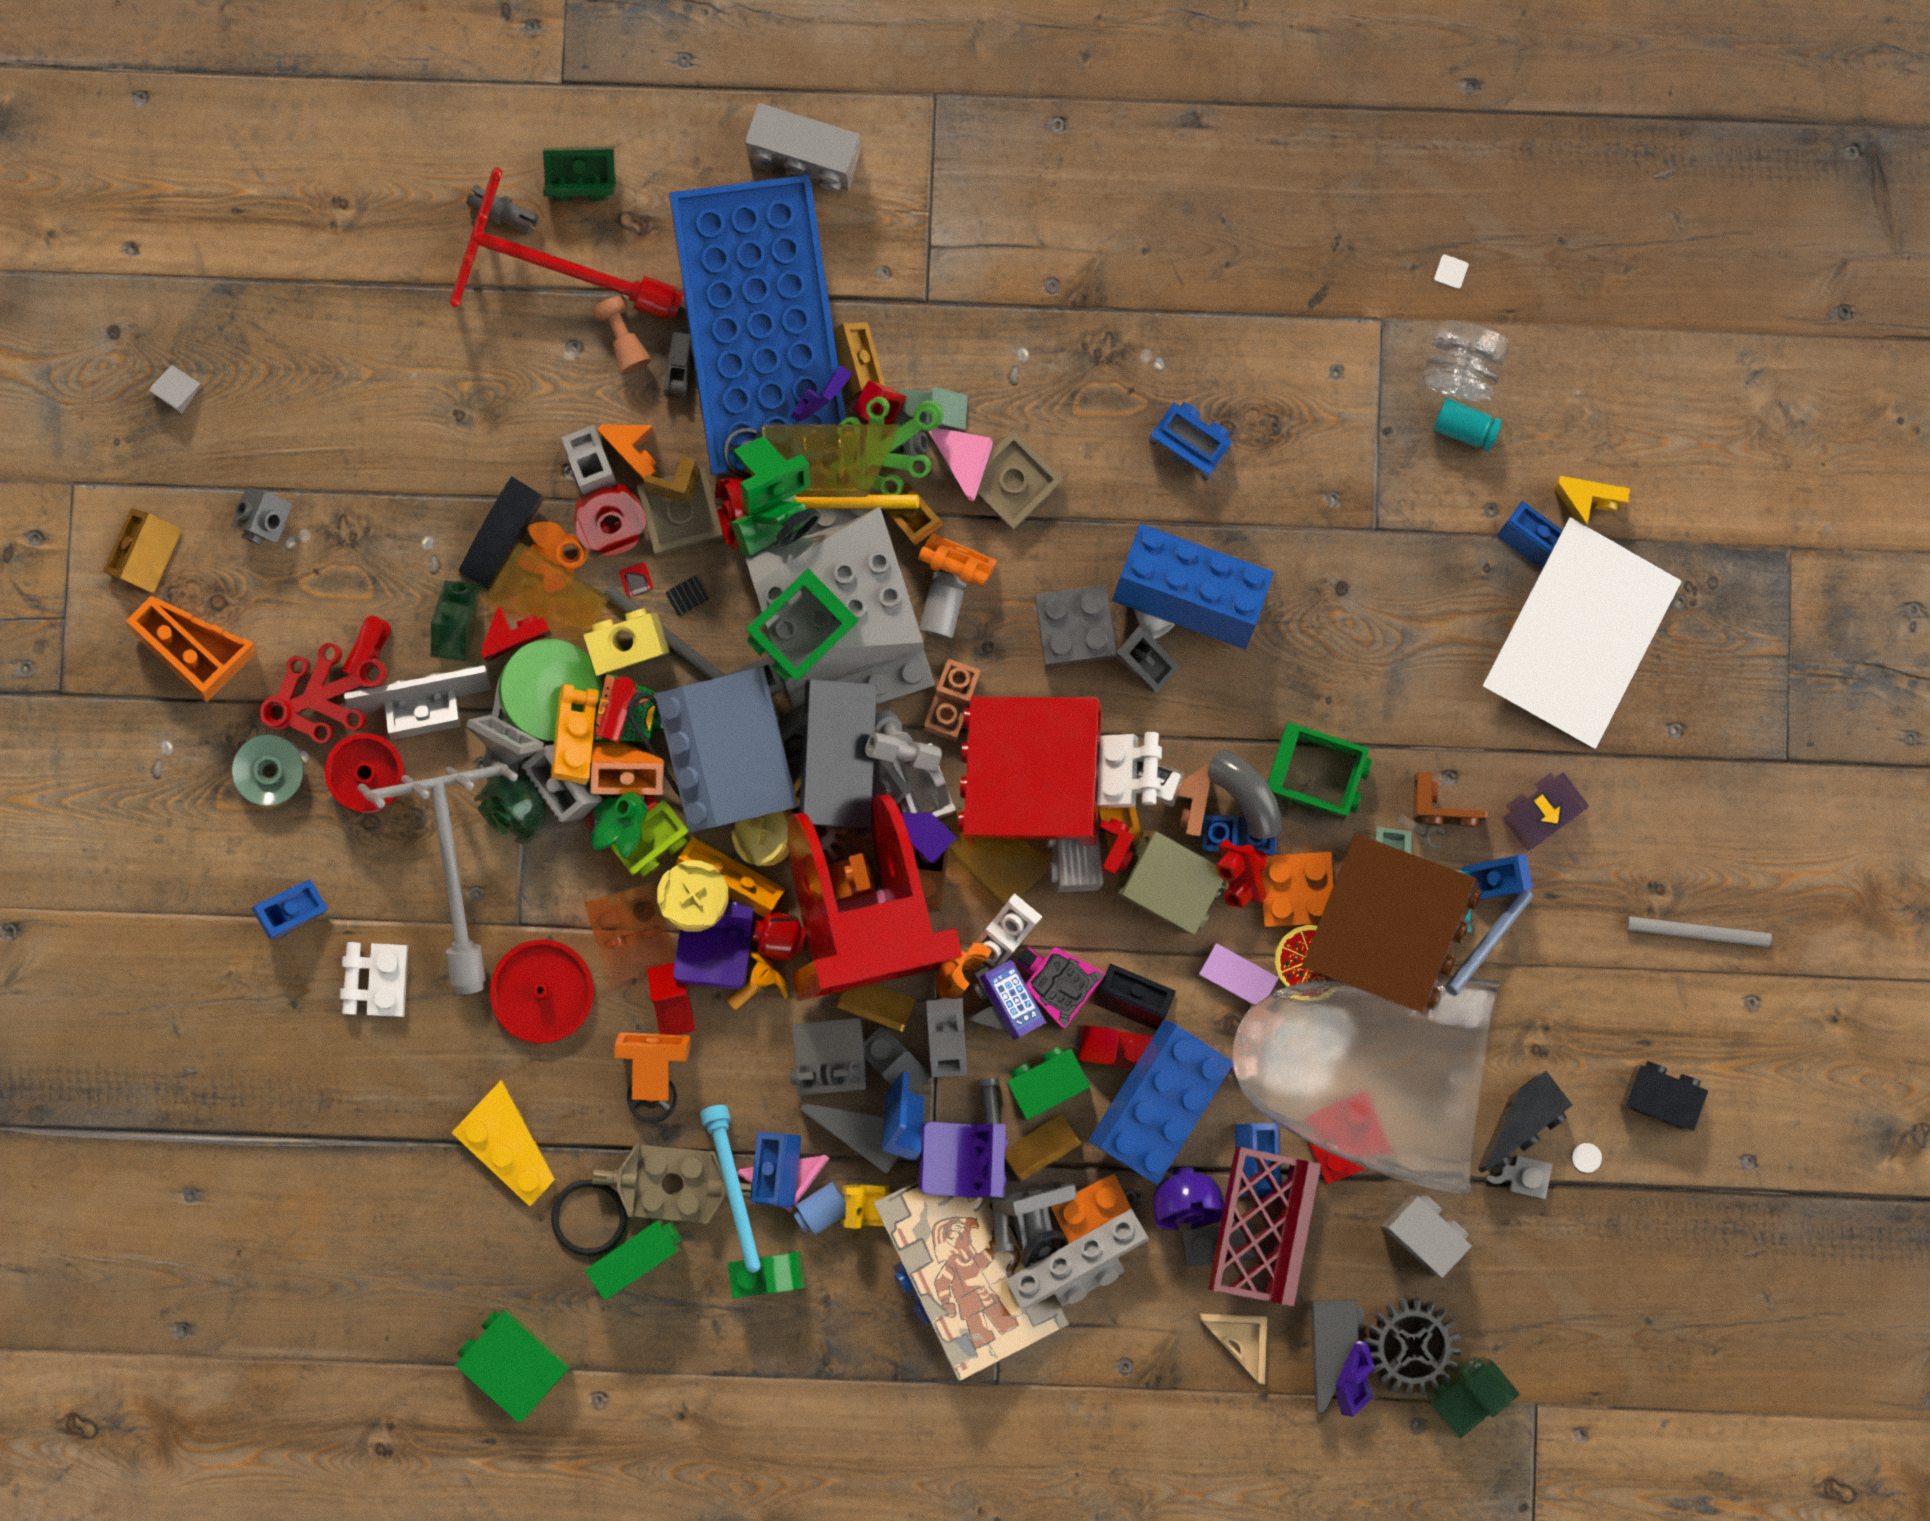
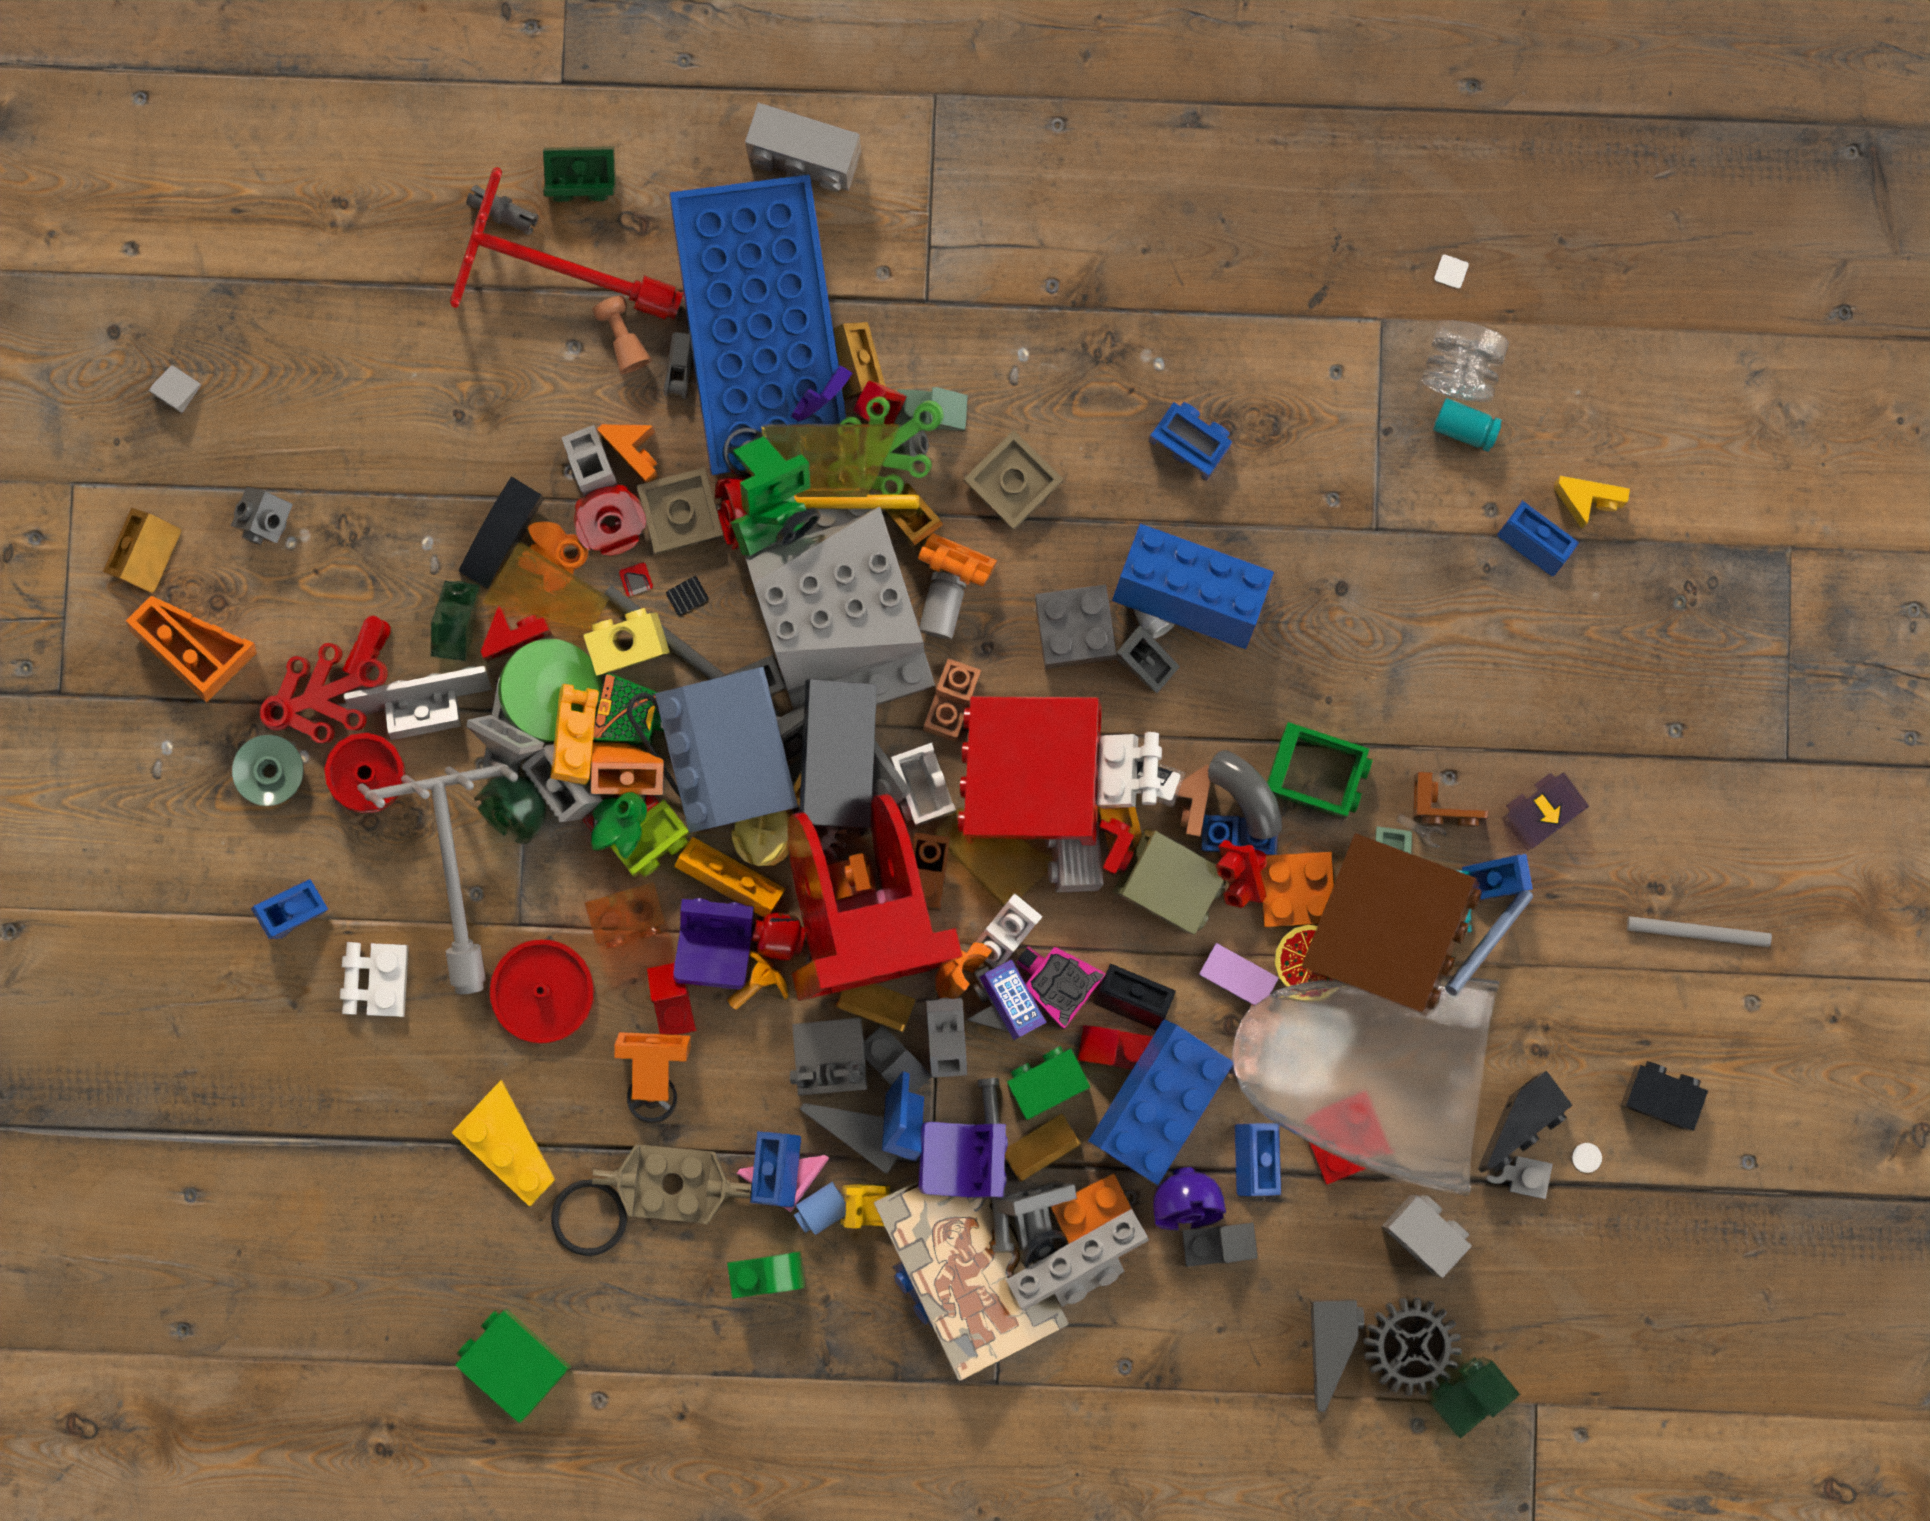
(615, 712): red bar -> none
(634, 1258): green brick -> none
(682, 486): pearl gold panel -> none
(692, 896): light yellow tile -> none
(716, 1121): medium azure piece -> none
(831, 604): green window -> none
(891, 743): light grey bar -> none
(928, 834): dark purple slope -> none
(965, 456): bright pink tile -> none
(1243, 1338): tan tile -> none
(1289, 1237): dark red fence -> none
(1352, 1385): dark purple slope -> none
(1582, 633): white sticker -> none

